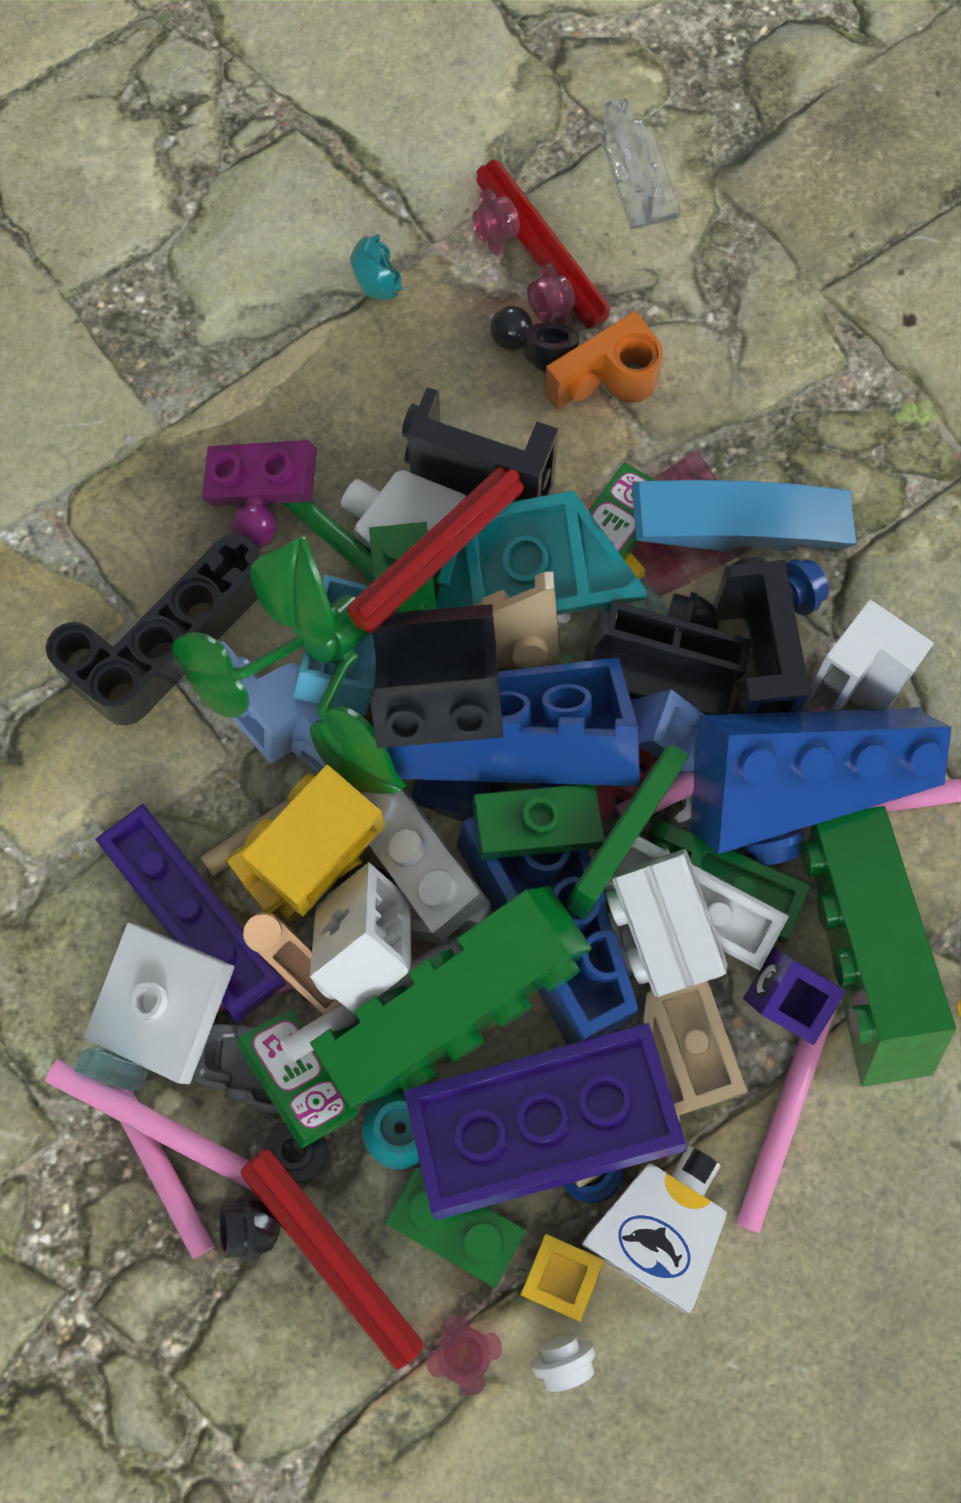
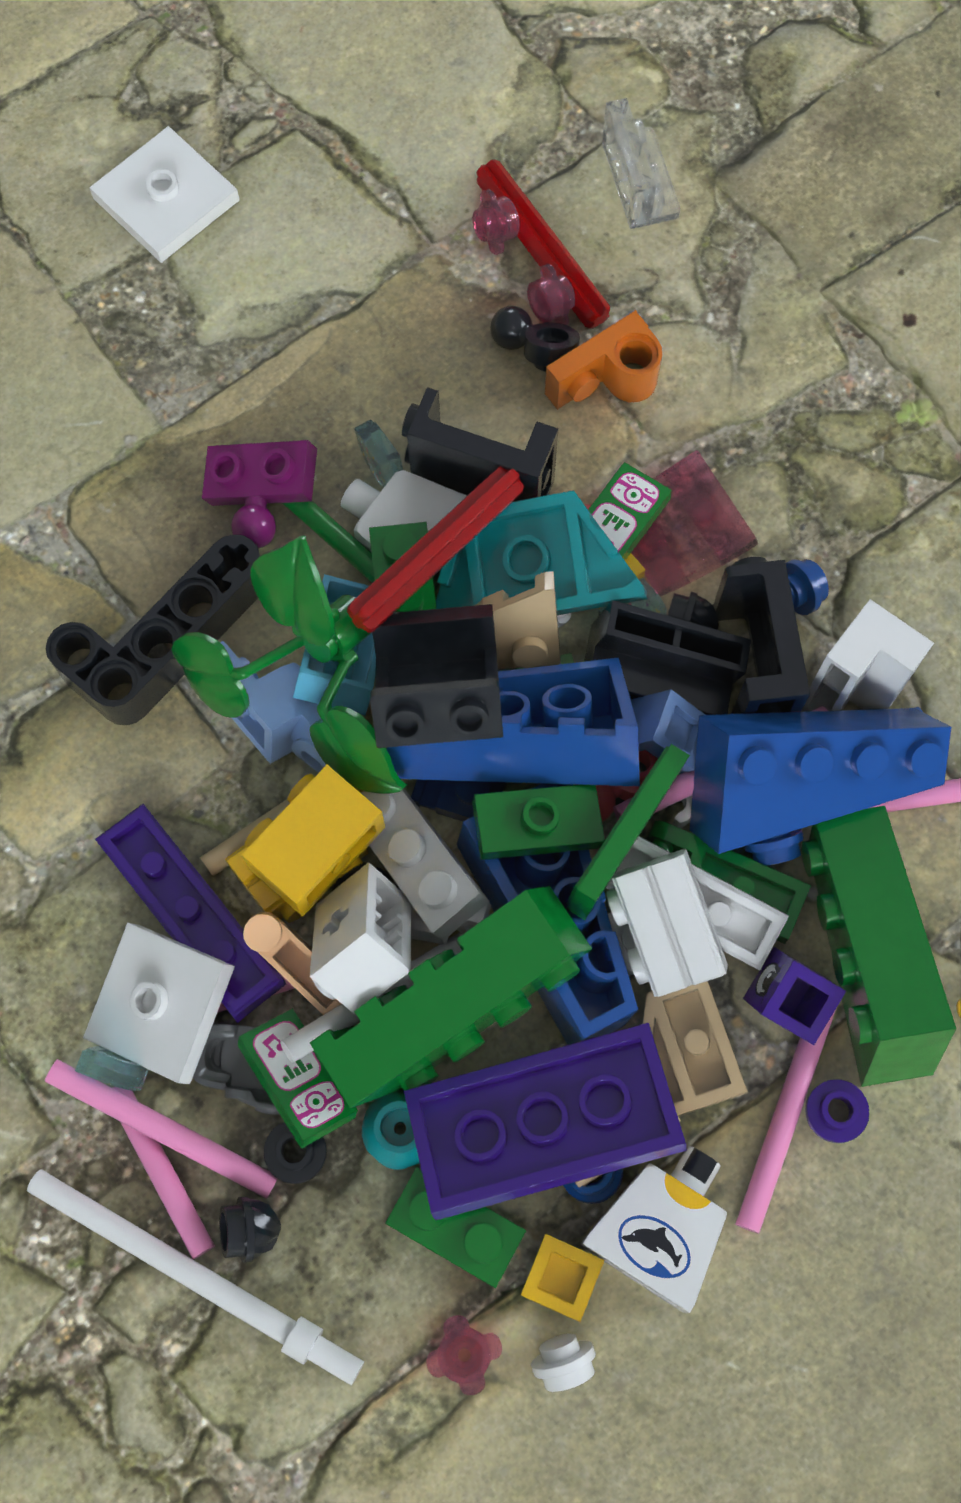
(164, 194): none -> white plate
(299, 1338): none -> white bar
(332, 1259): red axle -> none
(374, 270): teal plate -> none
(378, 452): none -> clear light blue tile
(742, 513): dark azure slope -> none
(821, 1121): none -> dark purple plate

